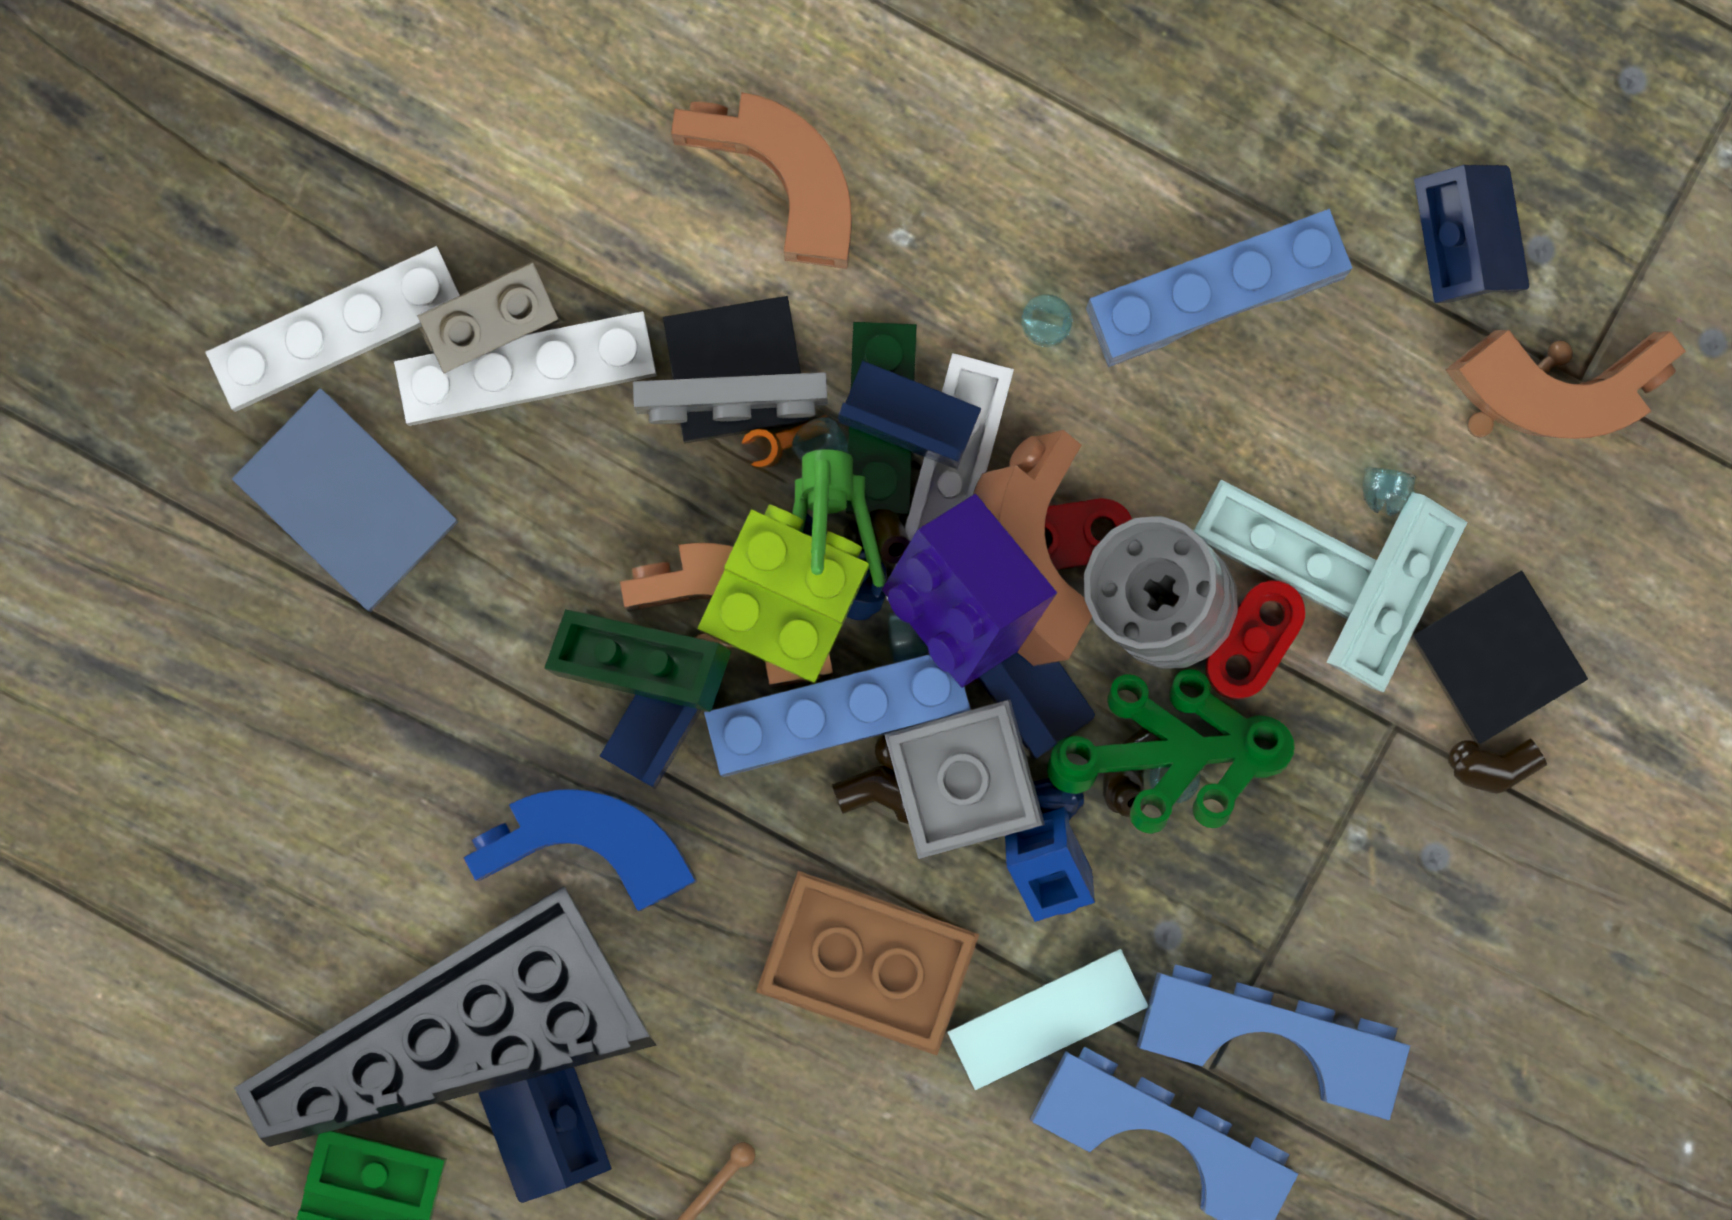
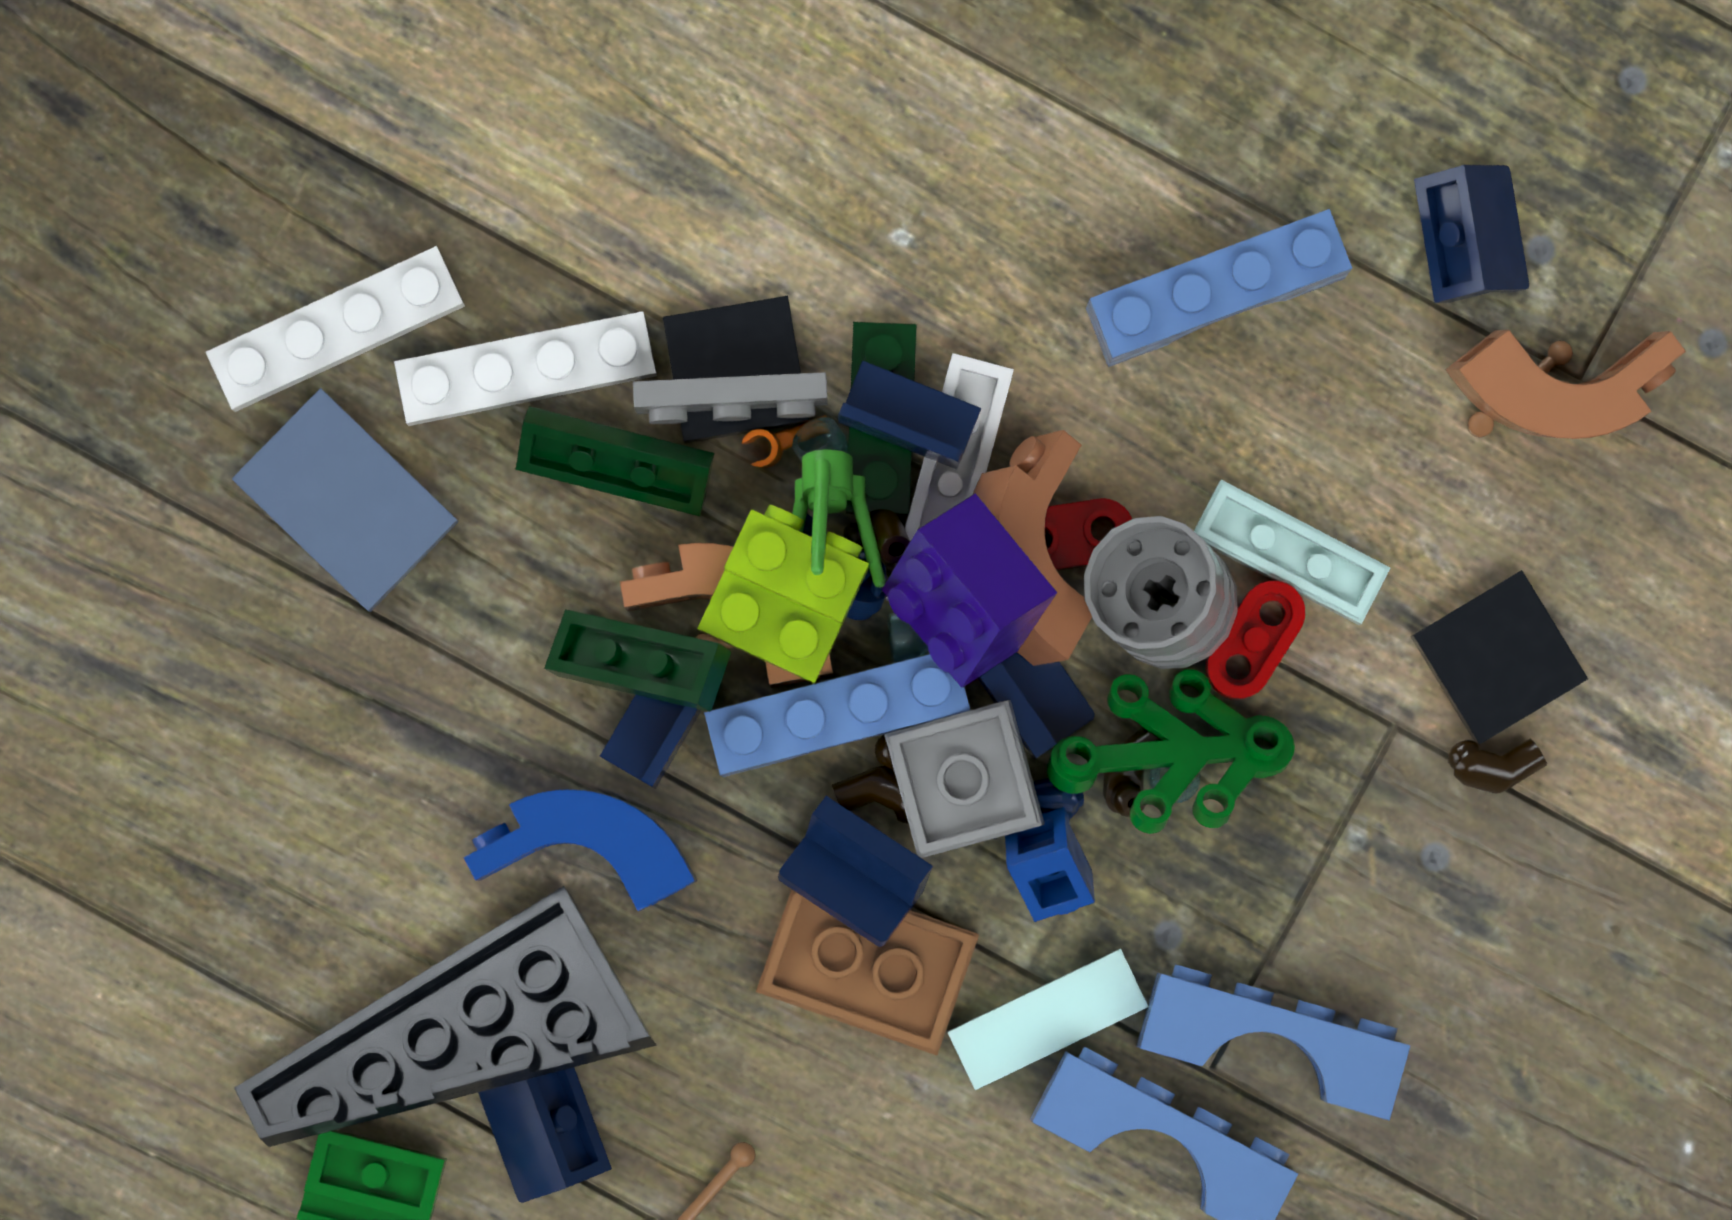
(487, 317): dark tan hinge -> none
(614, 461): none -> dark green plate
(797, 154): nougat arch -> none
(855, 872): none -> dark blue panel
(1041, 332): clear light blue hinge -> none
(1387, 485): clear light blue hinge -> none
(1397, 592): light aqua tile -> none

